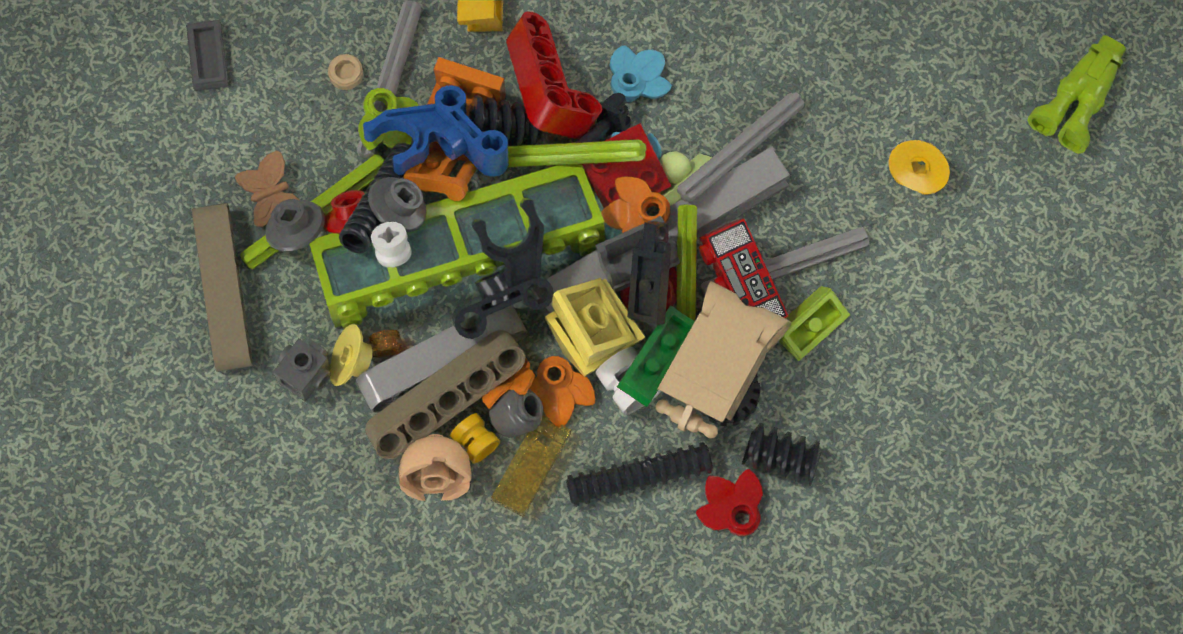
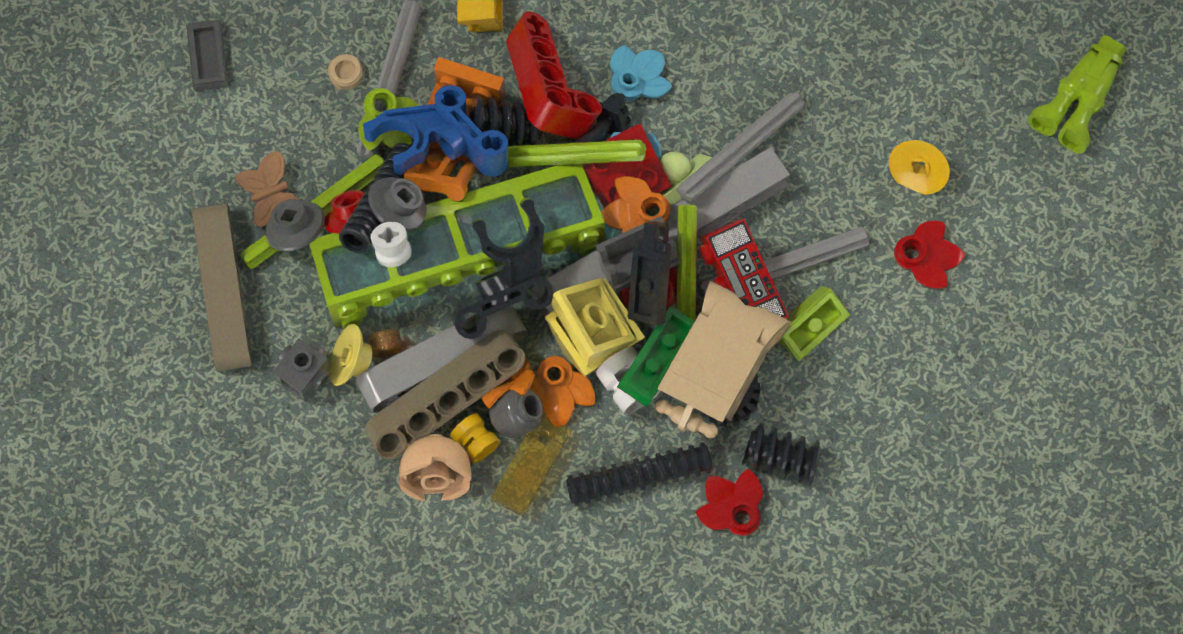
(934, 254): none -> red plate

